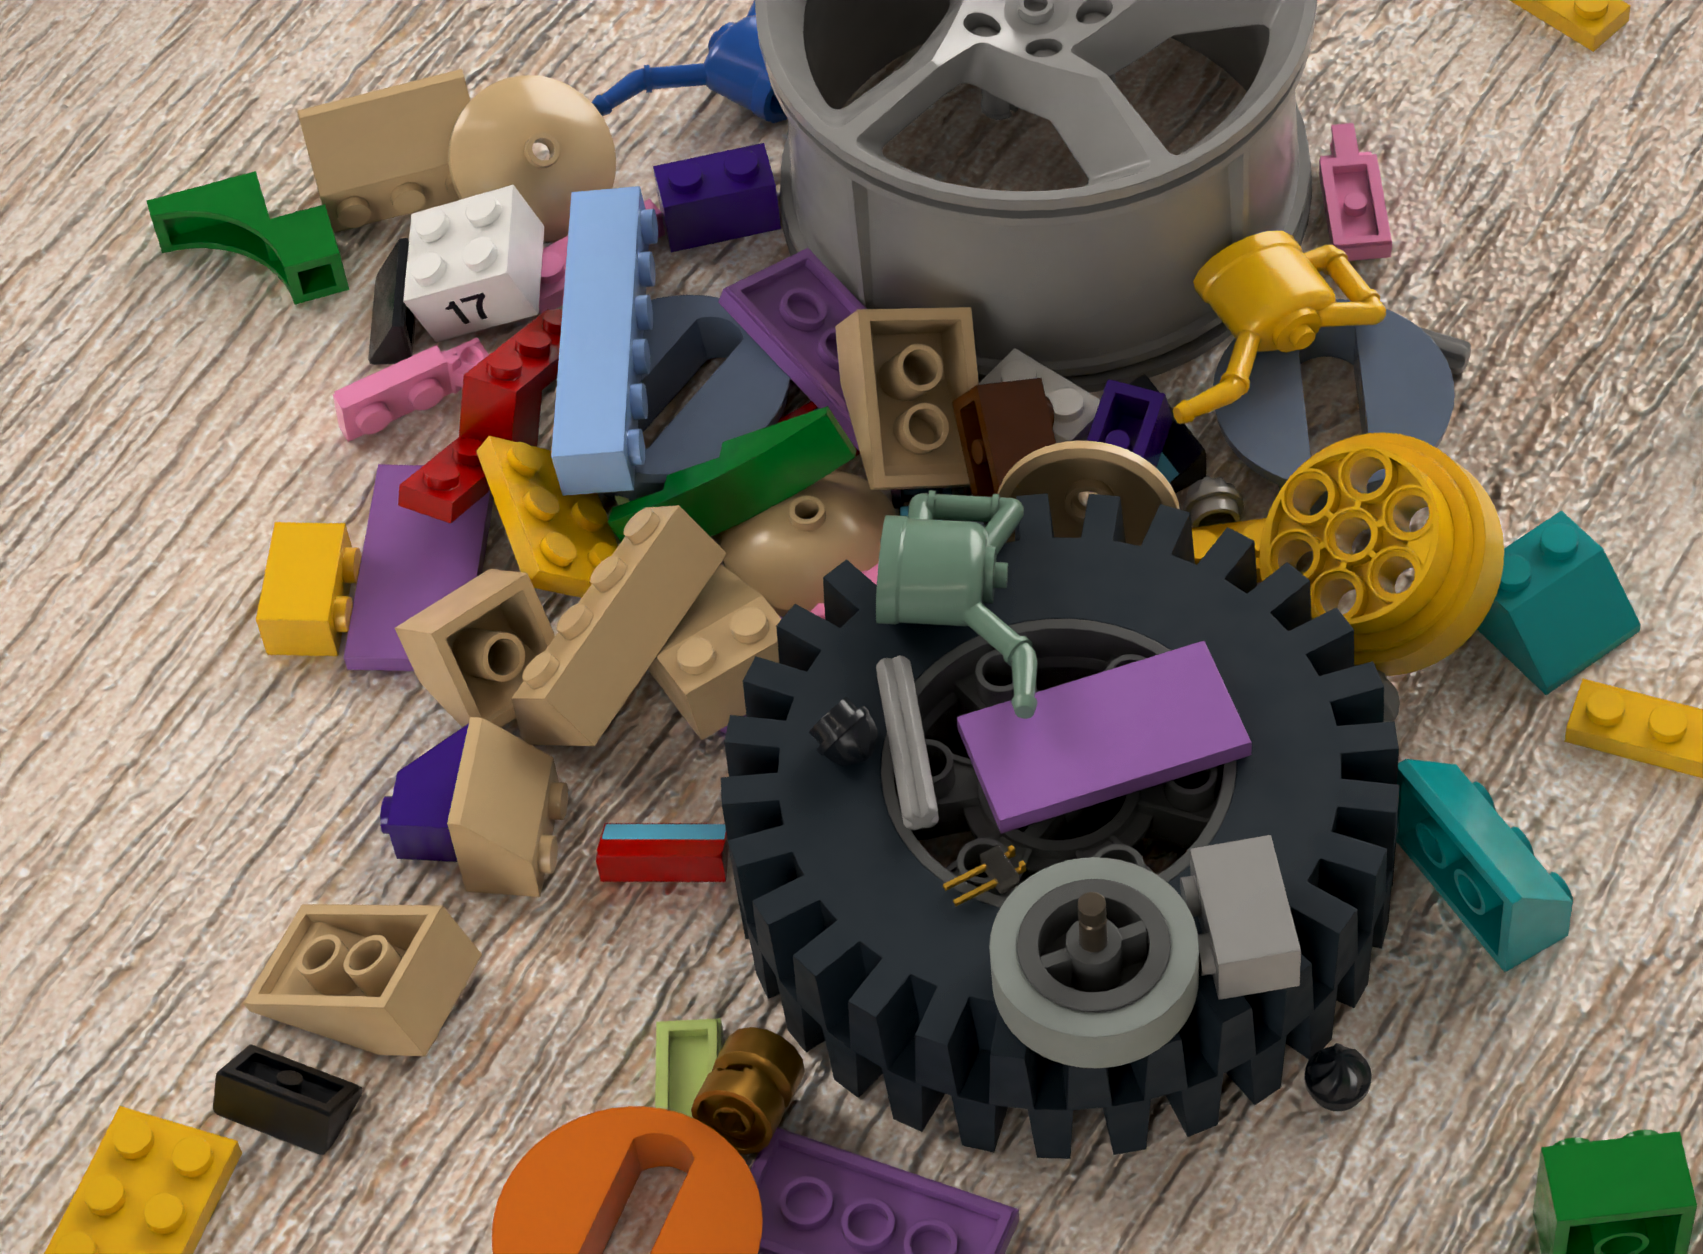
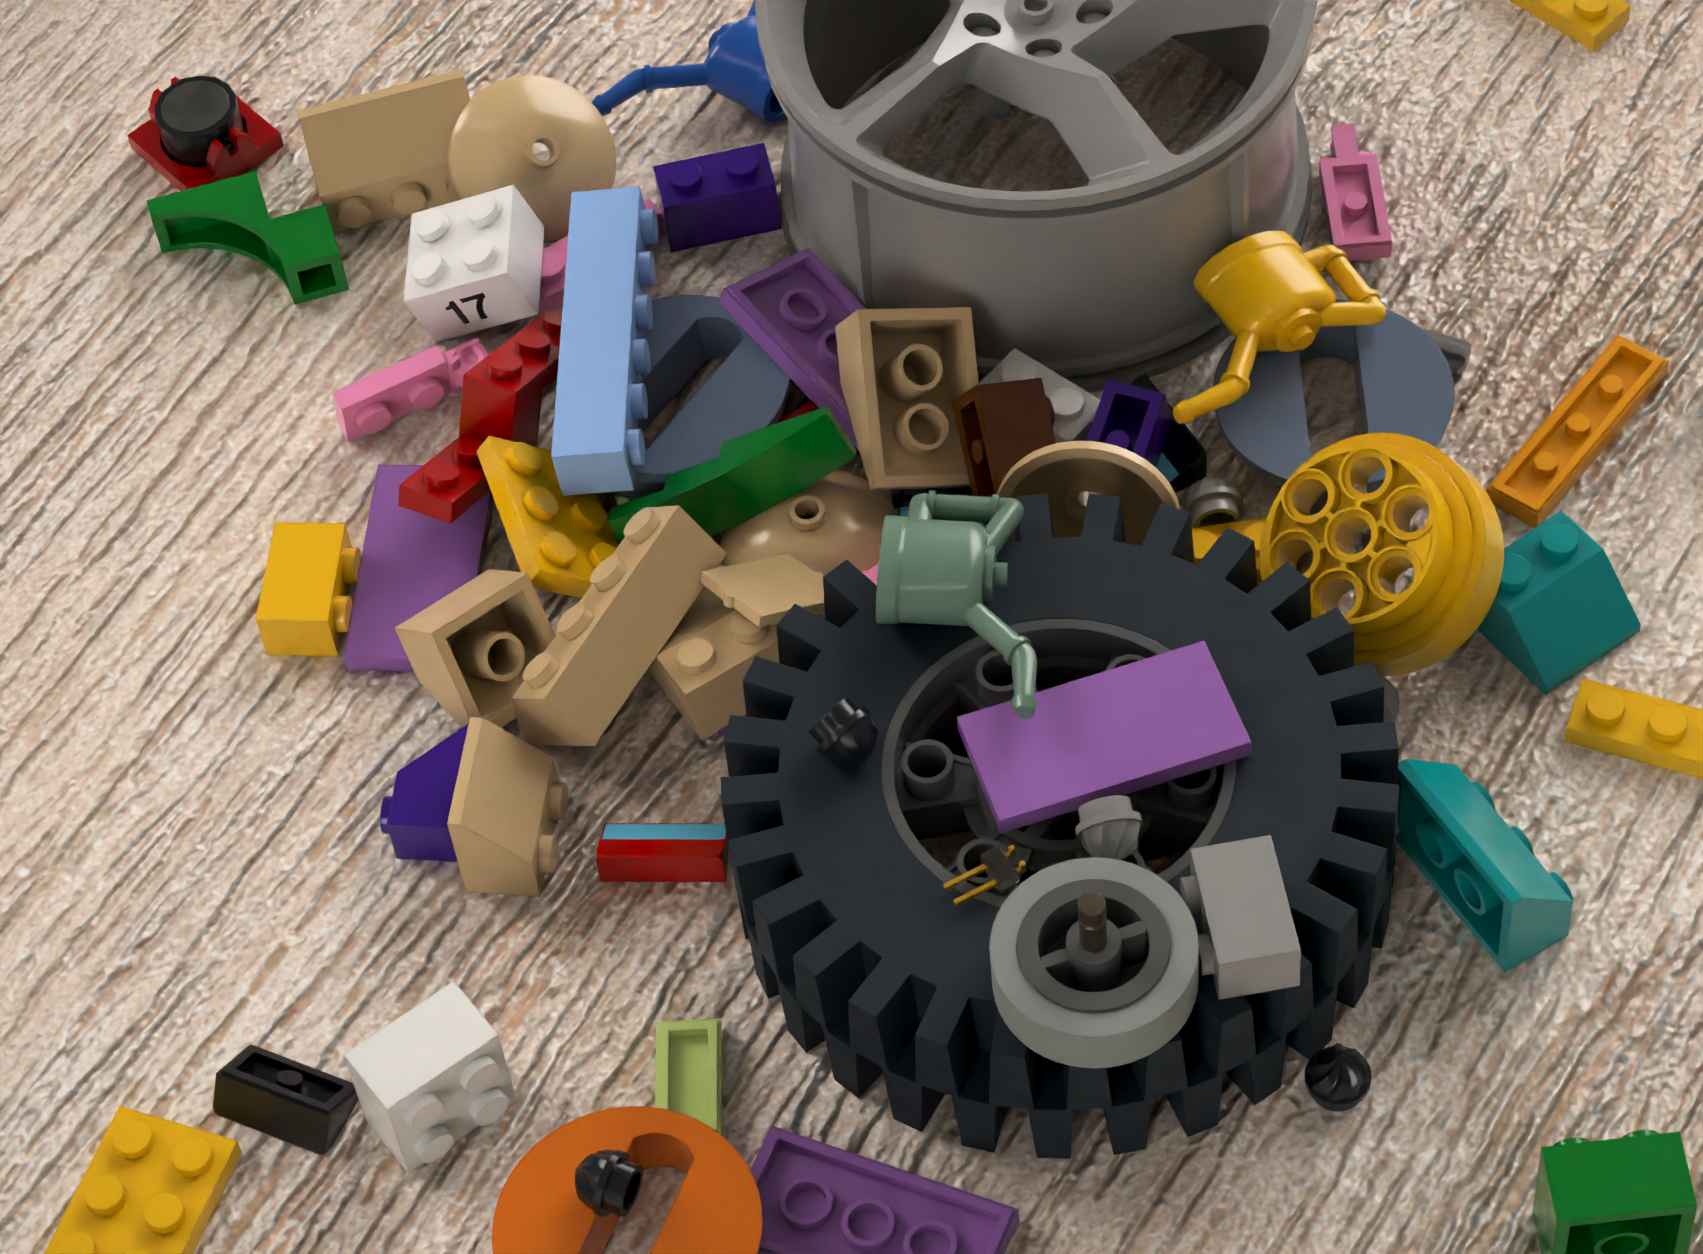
(203, 133): none -> piece
(367, 975): tan slope -> none
(391, 319): black slope -> none
(431, 1077): none -> white brick
(608, 1182): none -> black plate
(749, 1088): pearl gold wheel -> none
(767, 588): none -> tan piece
(907, 743): light grey axle -> none
(1109, 827): none -> light grey plate
(1577, 431): none -> light orange tile

